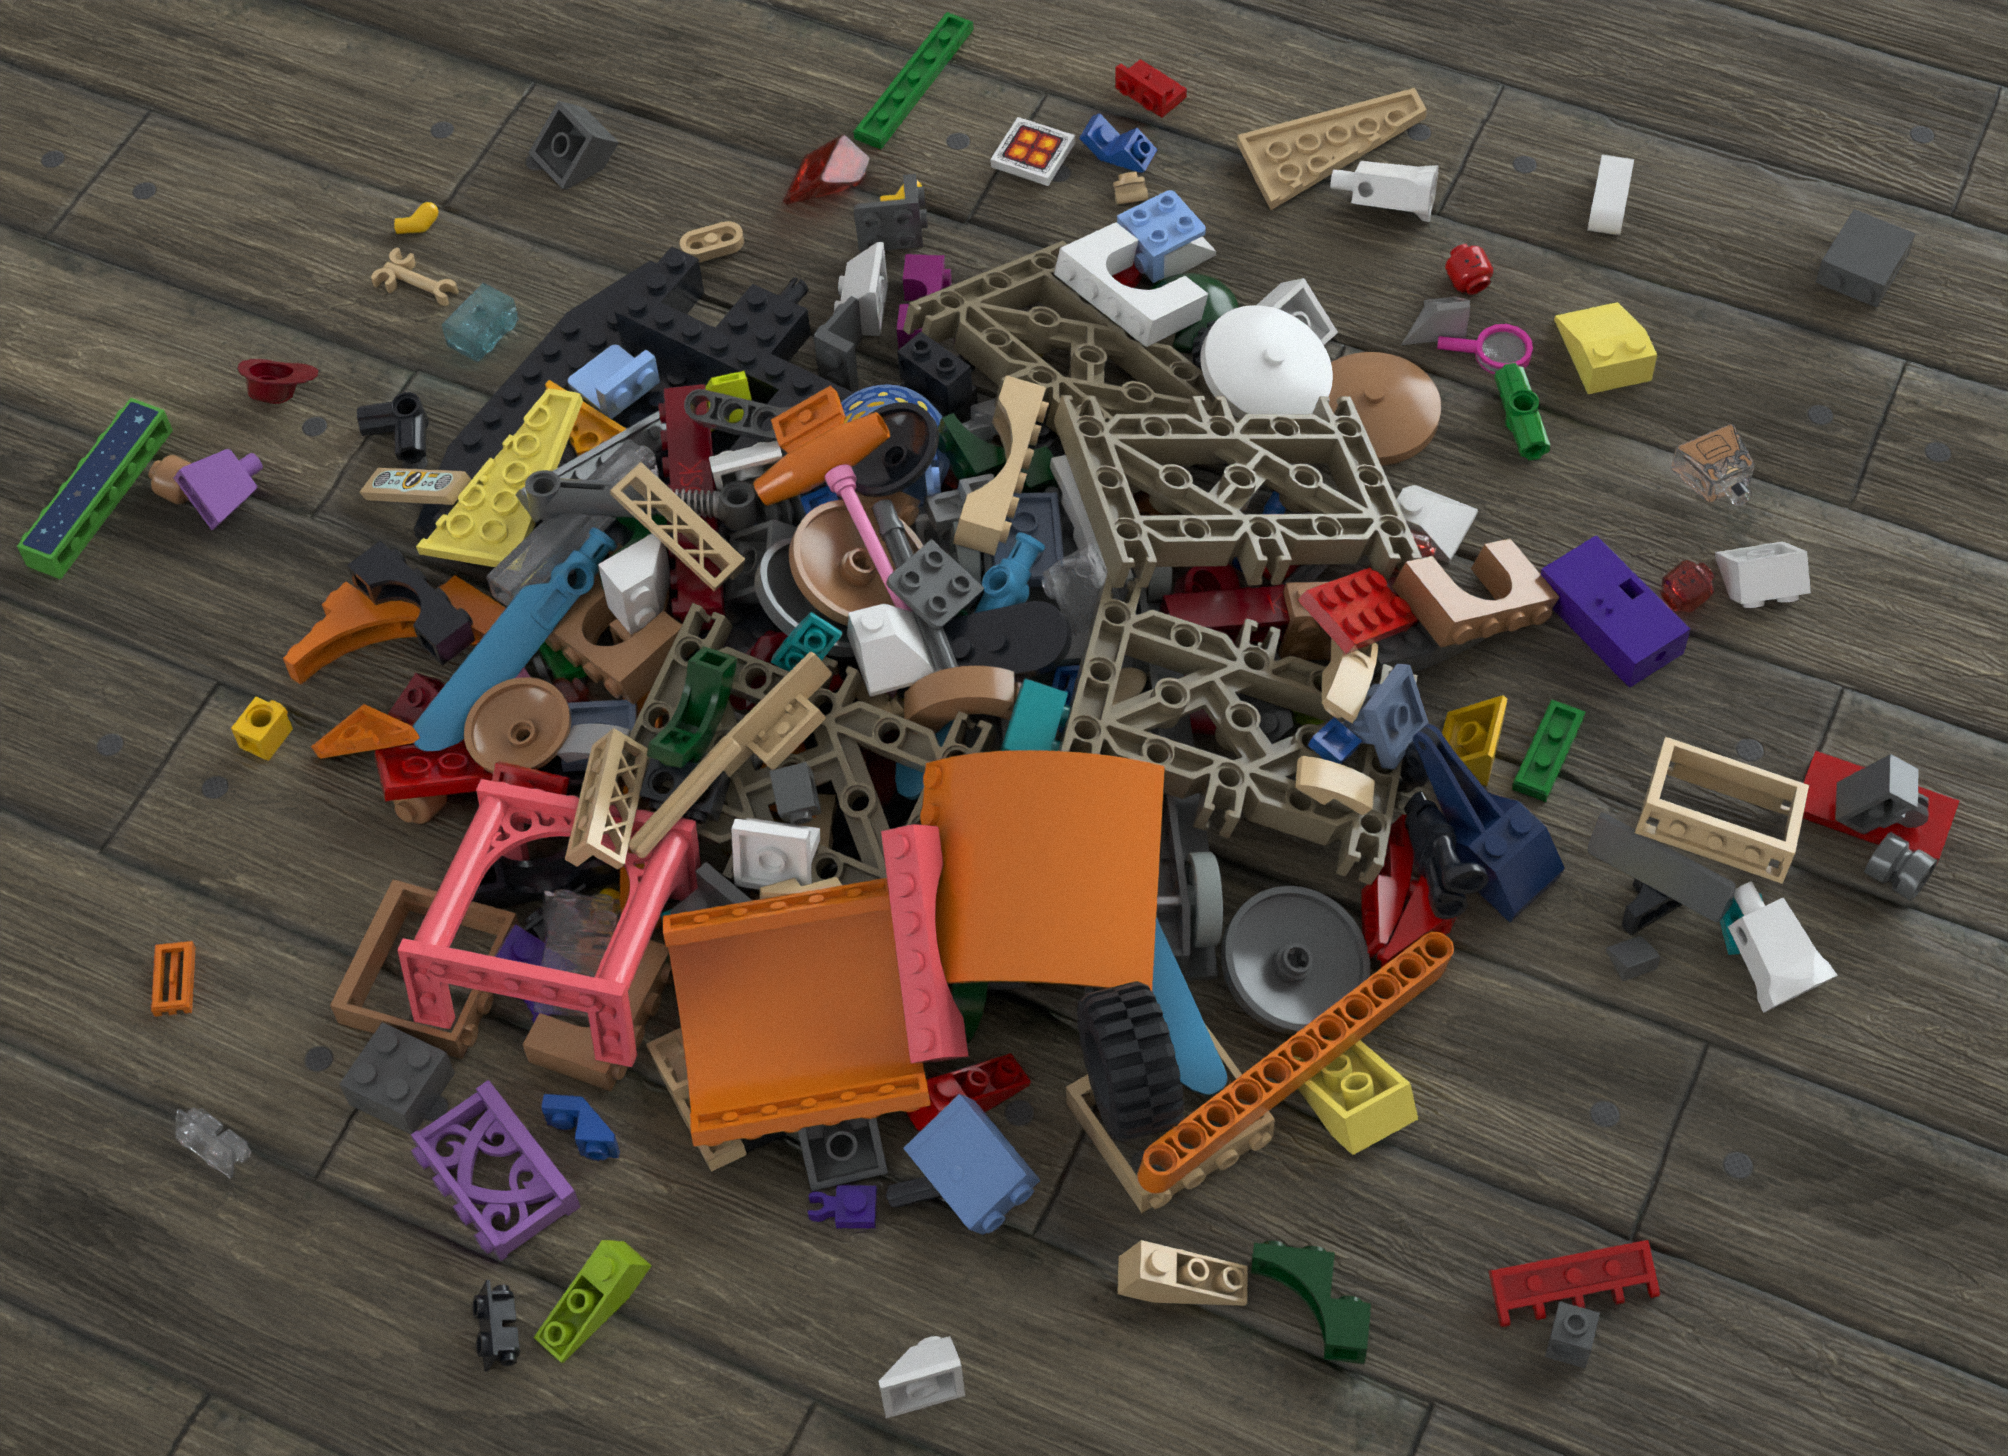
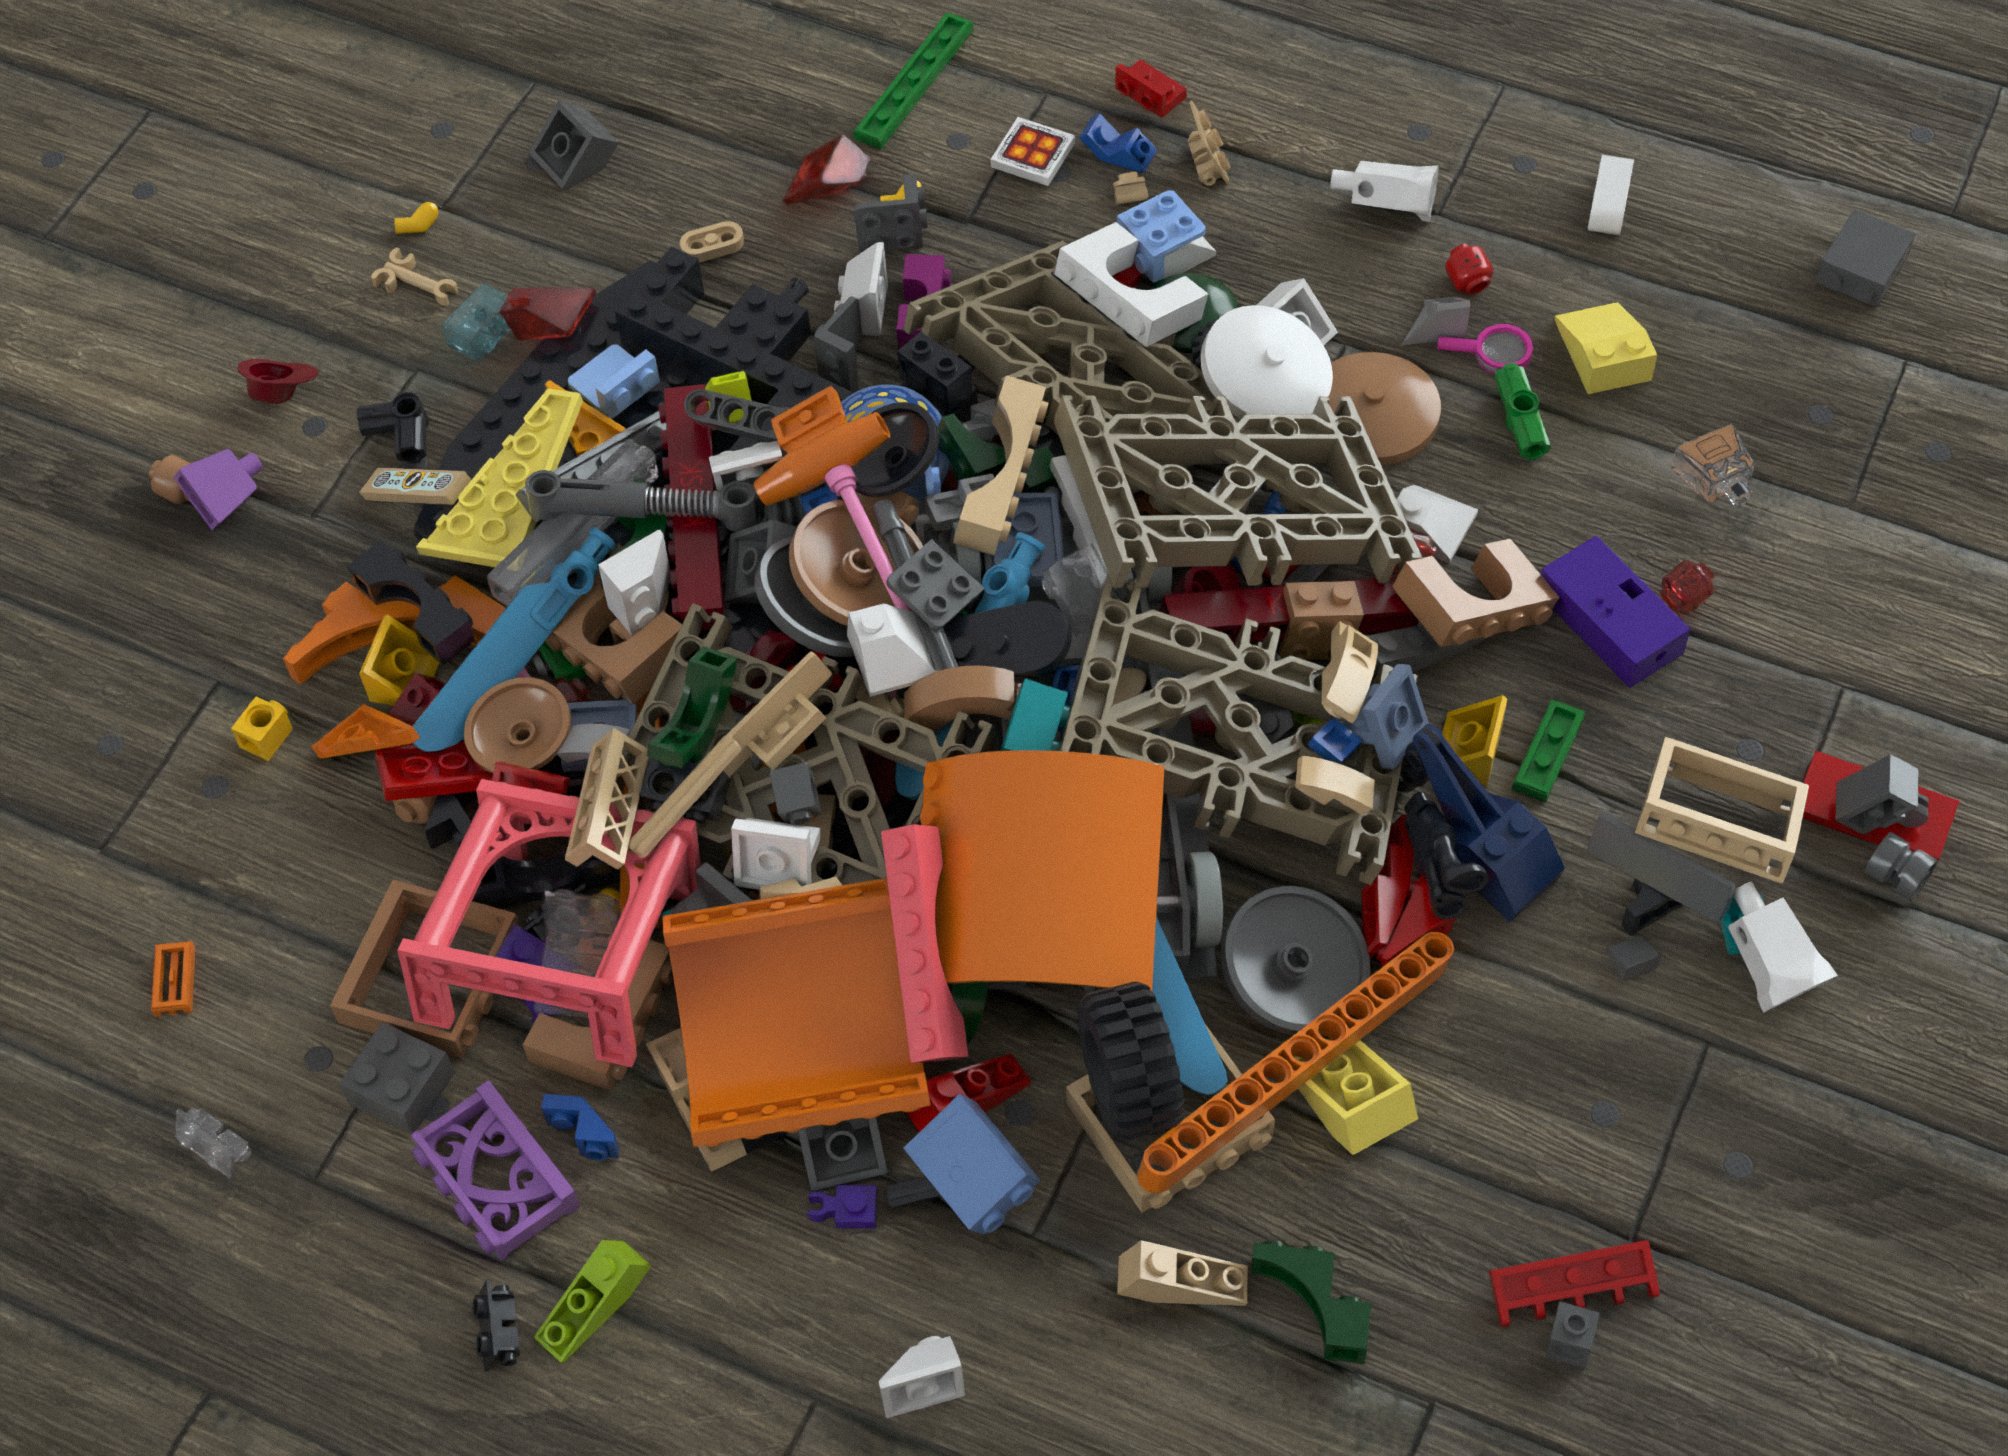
(94, 488): brick -> none
(393, 662): none -> yellow slope
(446, 822): none -> black slope
(545, 311): none -> clear red slope
(684, 521): tan fence -> none
(809, 636): teal slope -> none
(1204, 146): none -> tan hinge
(1306, 150): tan wing -> none
(1358, 609): red plate -> none
(1764, 573): white slope -> none

